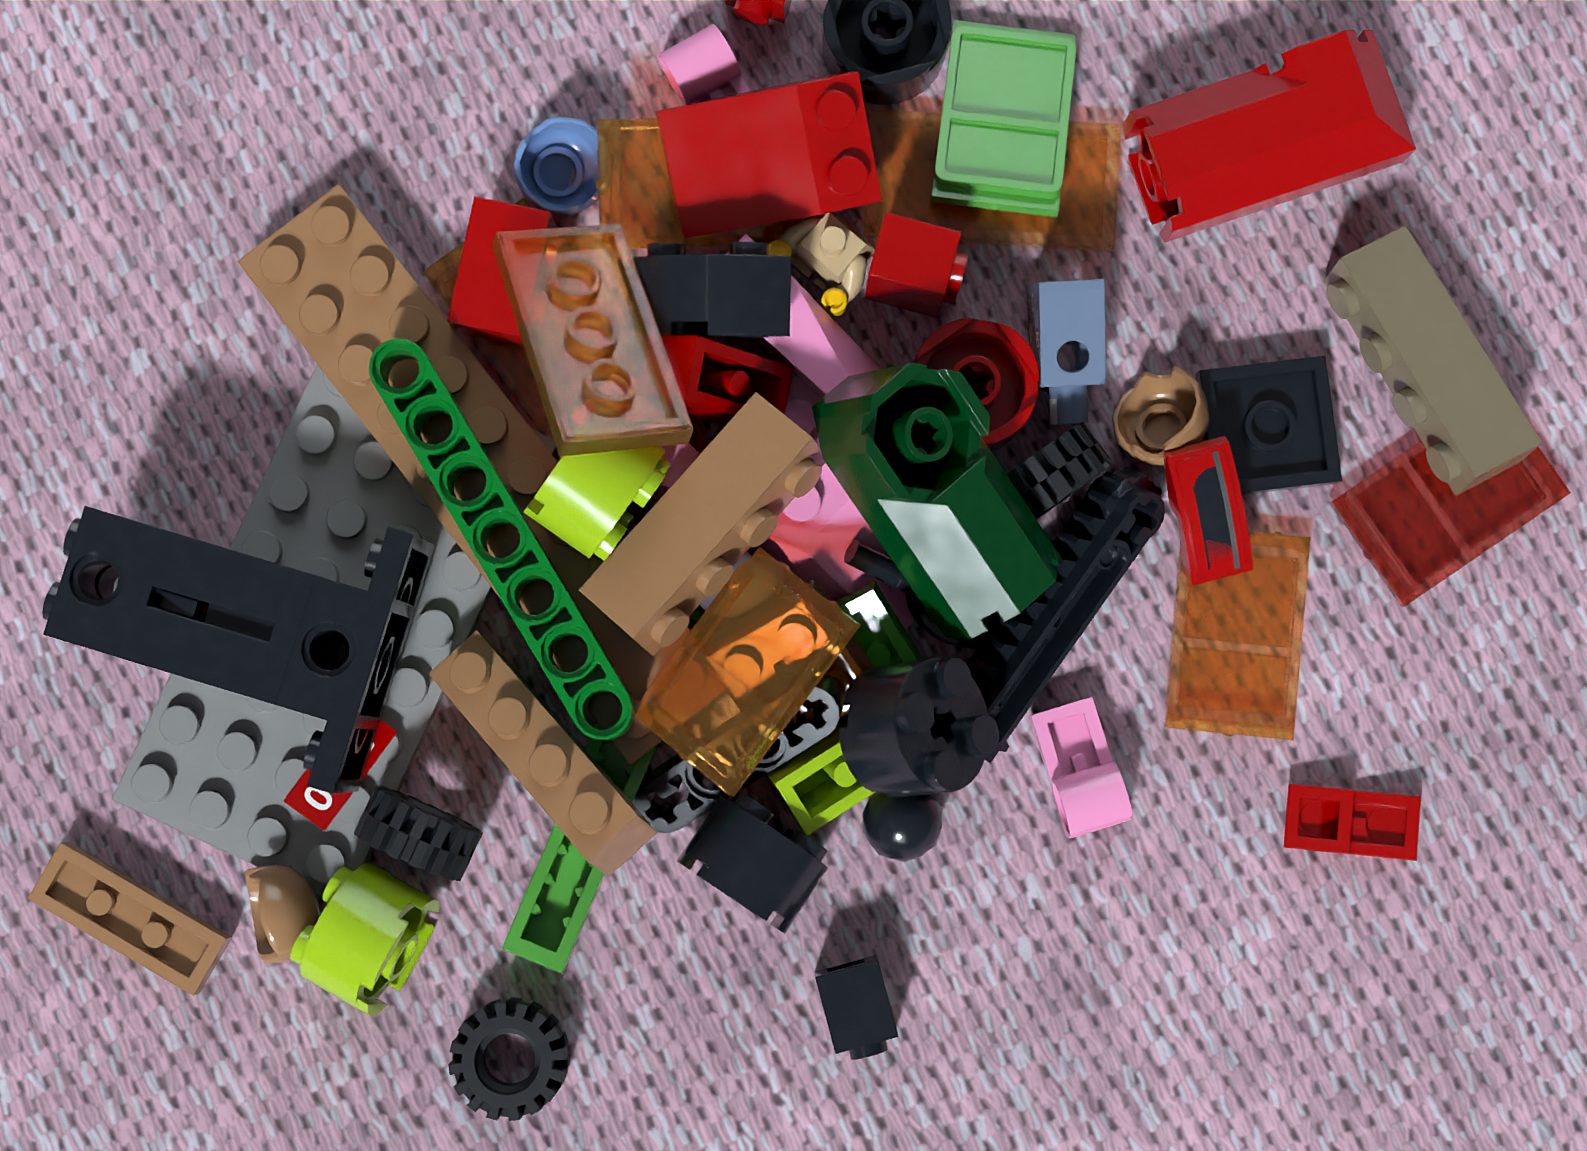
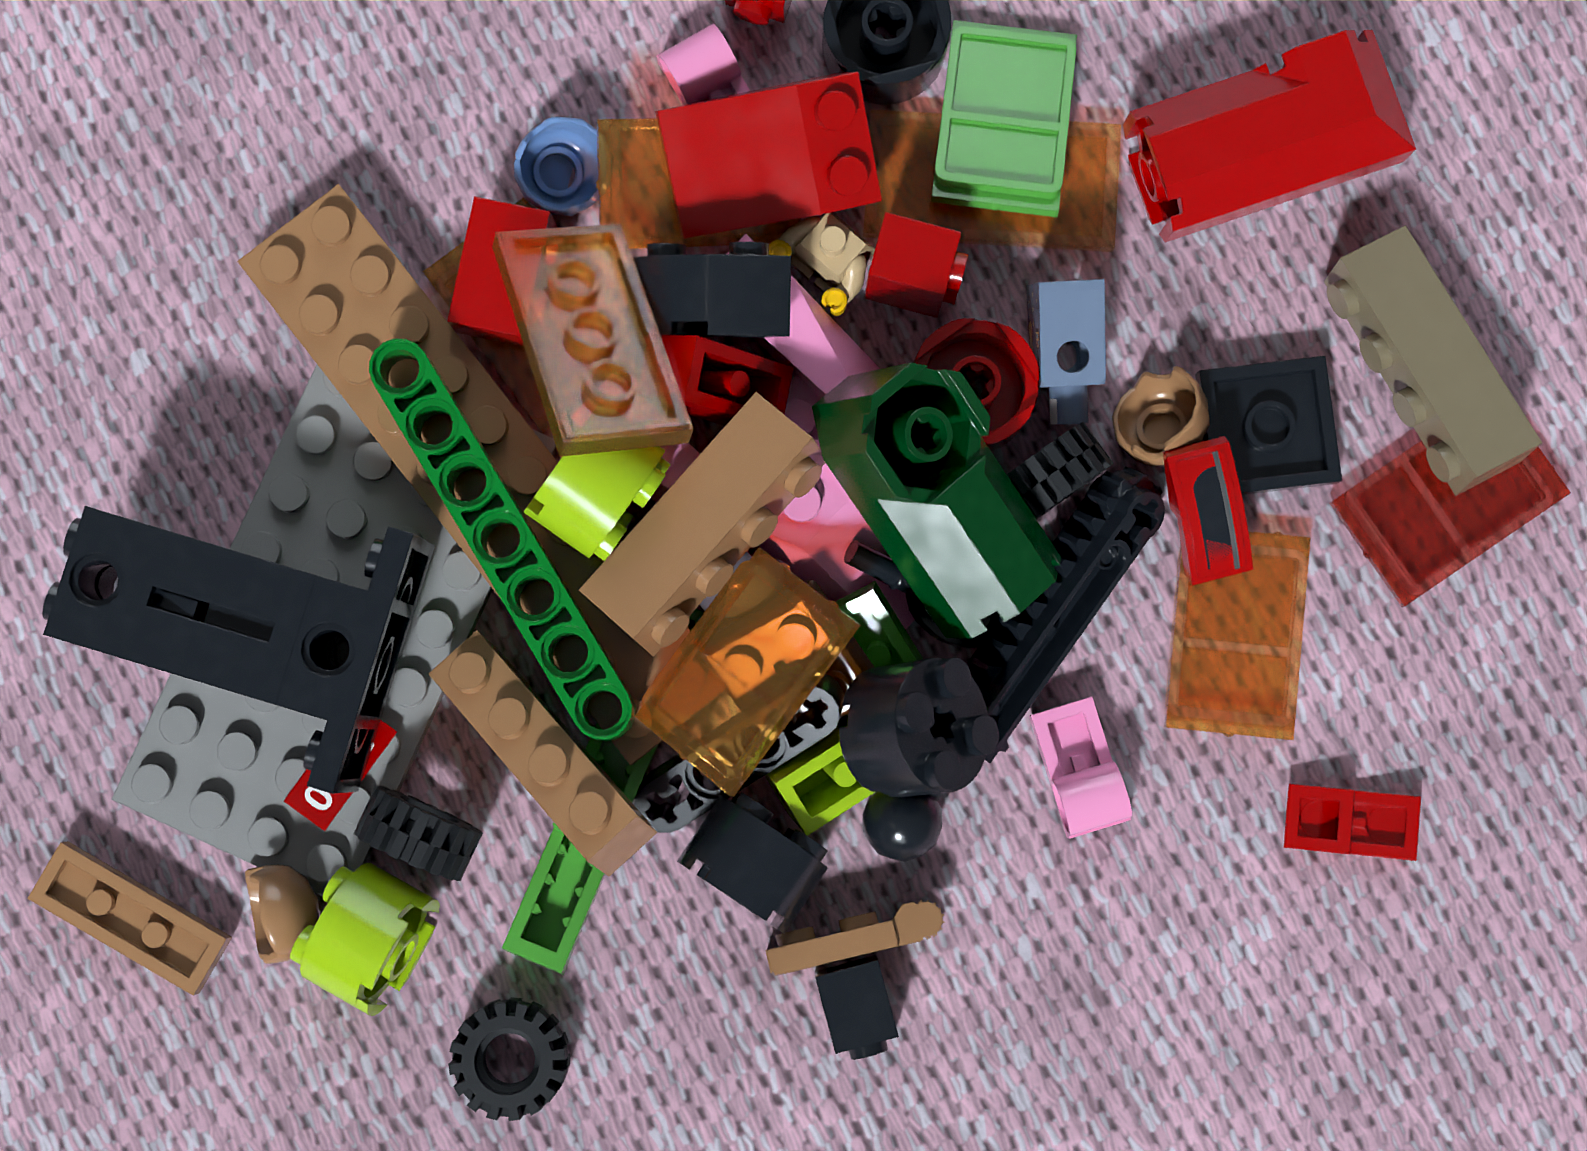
(857, 937): none -> medium nougat hinge

